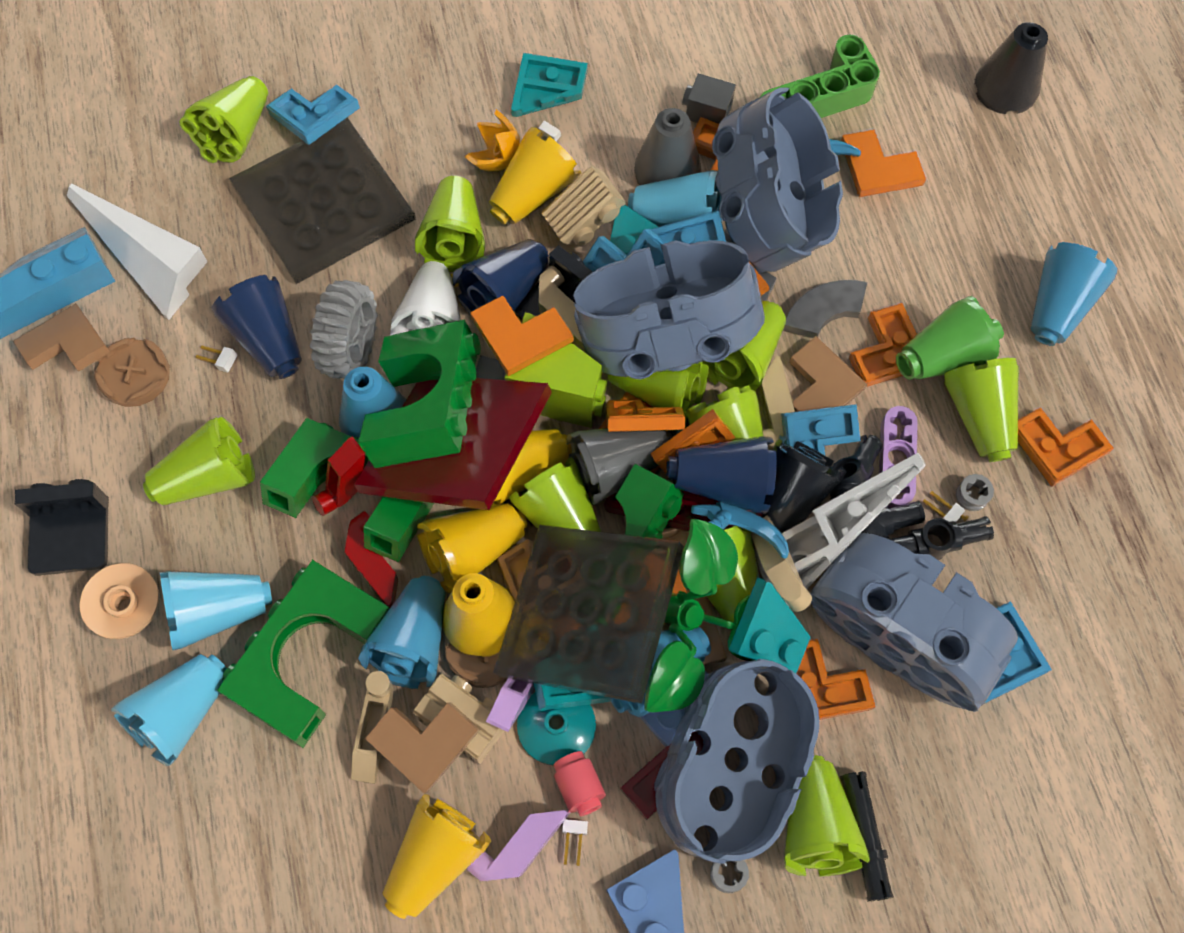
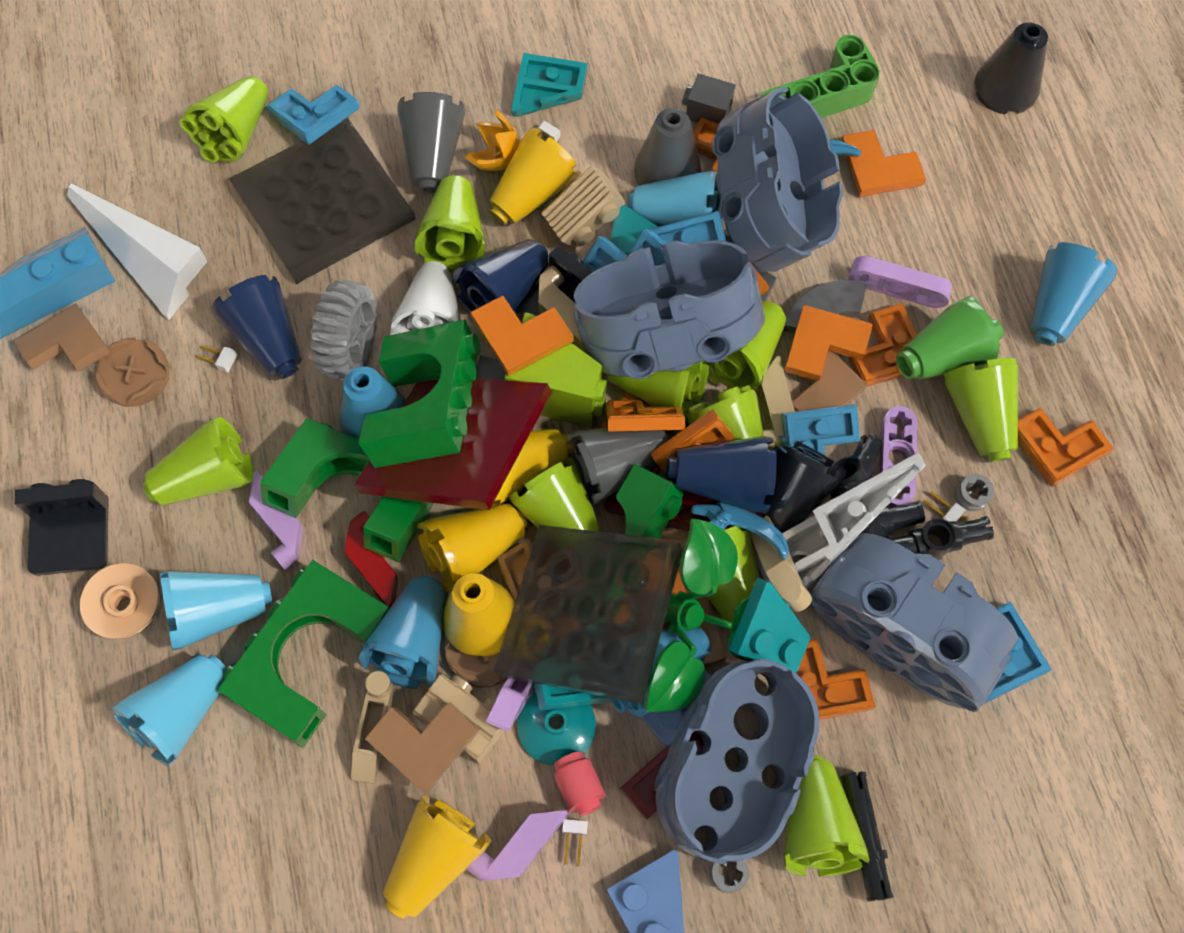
(284, 527): none -> lavender piece
(342, 473): red piece -> none
(430, 136): none -> dark grey cone
(824, 332): none -> orange tile
(901, 282): none -> lavender beam

